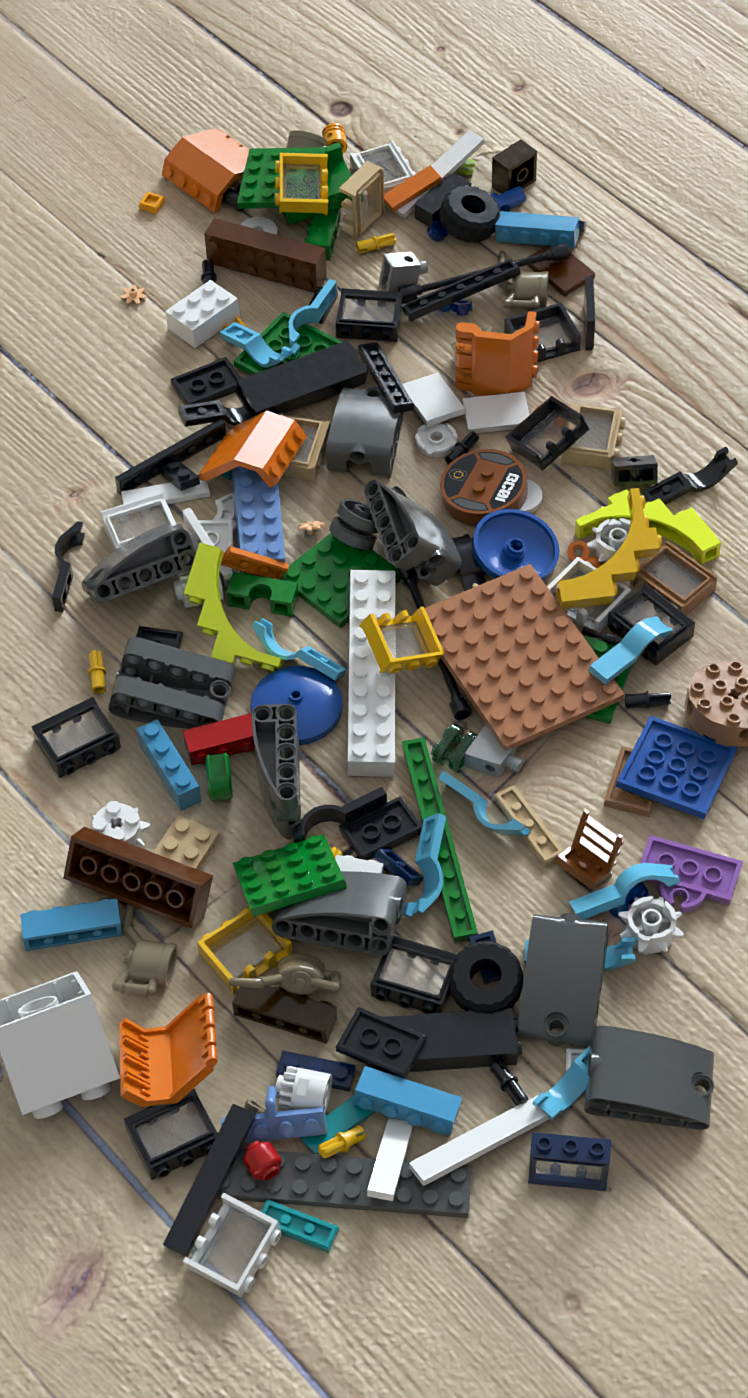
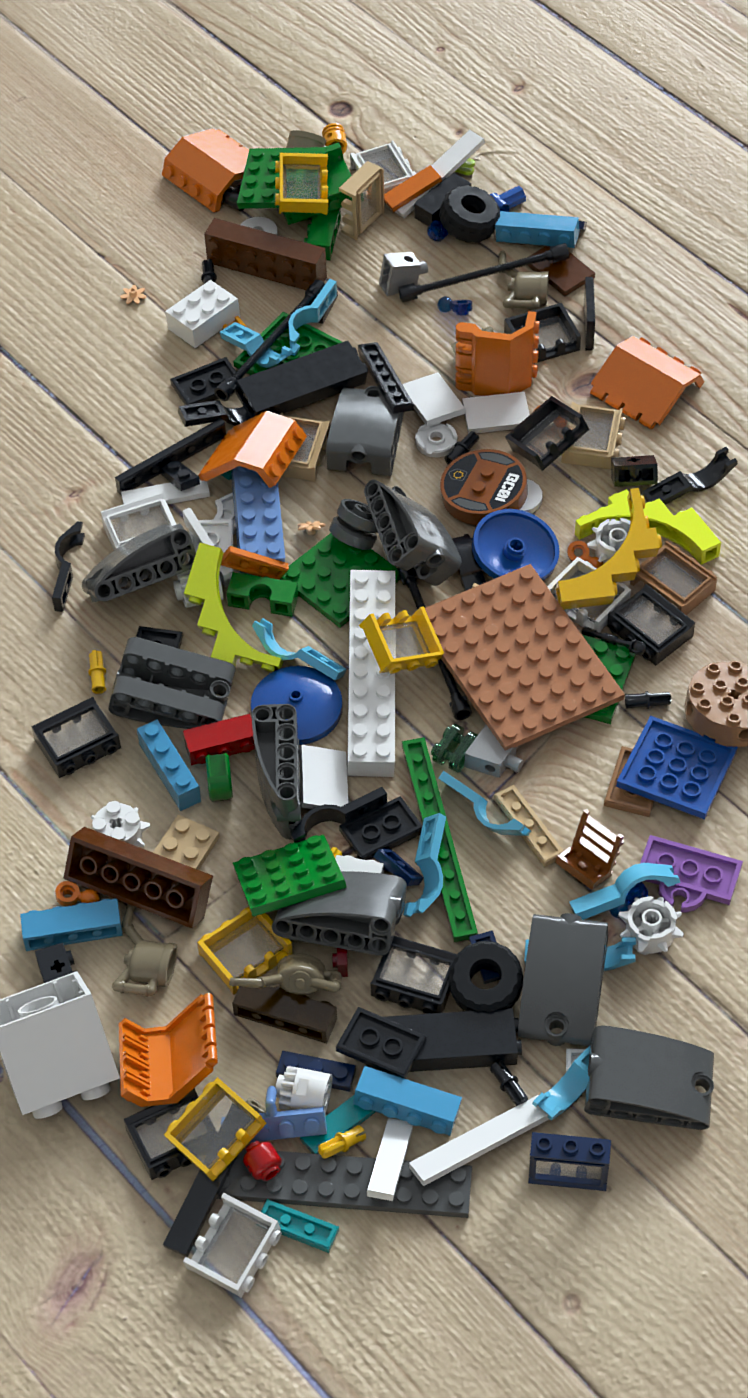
(54, 962): none -> black brick
(71, 888): none -> orange plate
(152, 202): light orange tile -> none
(214, 1128): none -> window
(228, 386): none -> black hose
(322, 777): none -> white tile
(340, 961): none -> dark red plate
(369, 315): black window -> none
(375, 243): yellow axle -> none
(461, 289): black tile -> none
(514, 167): dark brown brick -> none
(629, 649): medium azure piece -> none
(643, 381): none -> orange hinge

